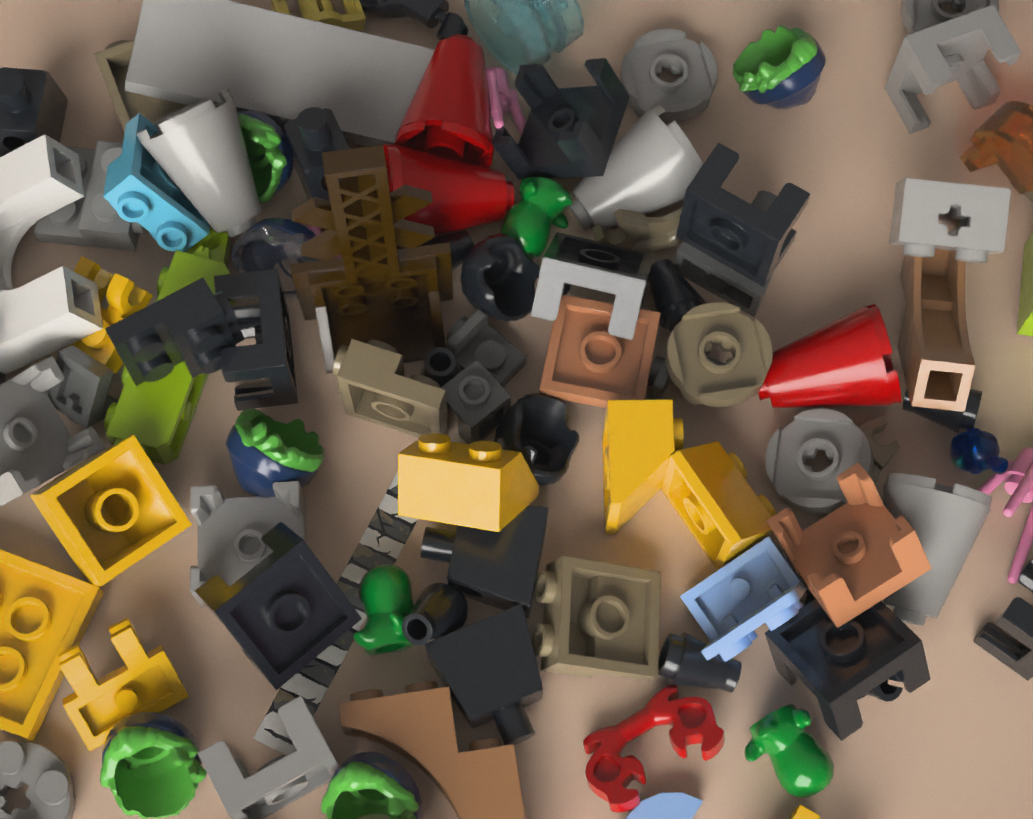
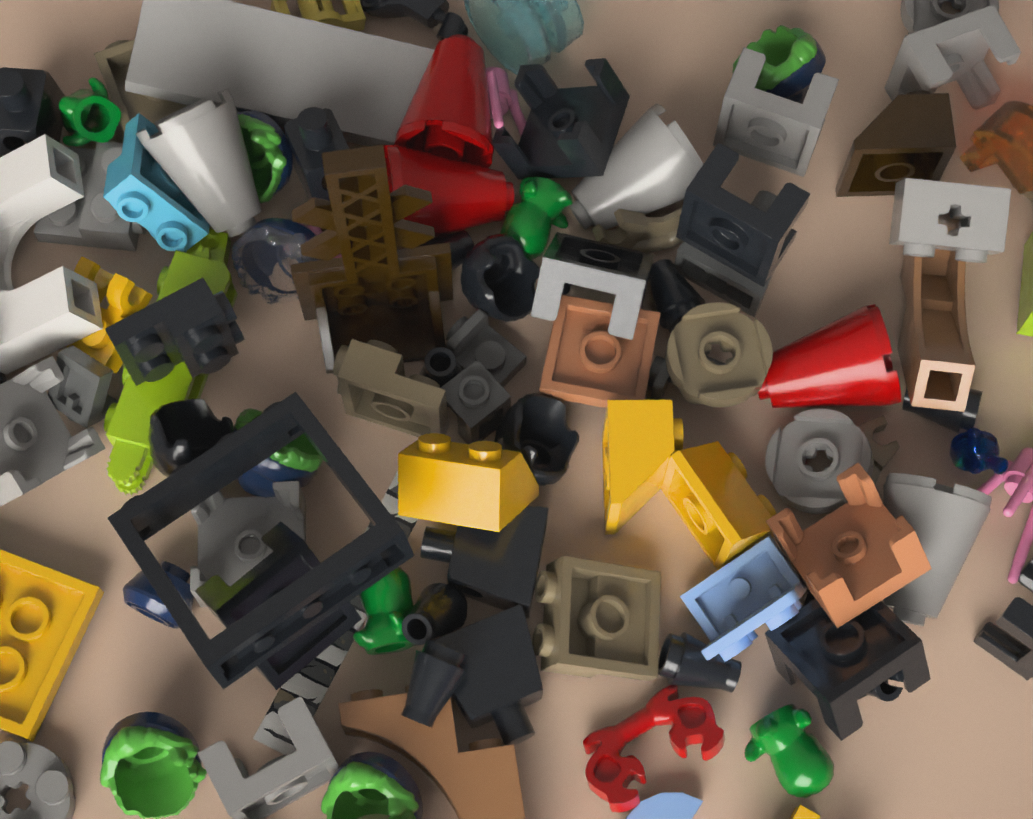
(89, 115): none -> green animal
(111, 510): yellow slope -> none
(141, 685): yellow plate -> none
(143, 598): none -> dark blue cone
(184, 432): none -> black hair
(273, 352): black panel -> none
(307, 598): none -> black window
(433, 681): none -> black cone
(683, 56): light grey plate -> none
(768, 125): none -> light grey panel
(904, 141): none -> dark brown slope

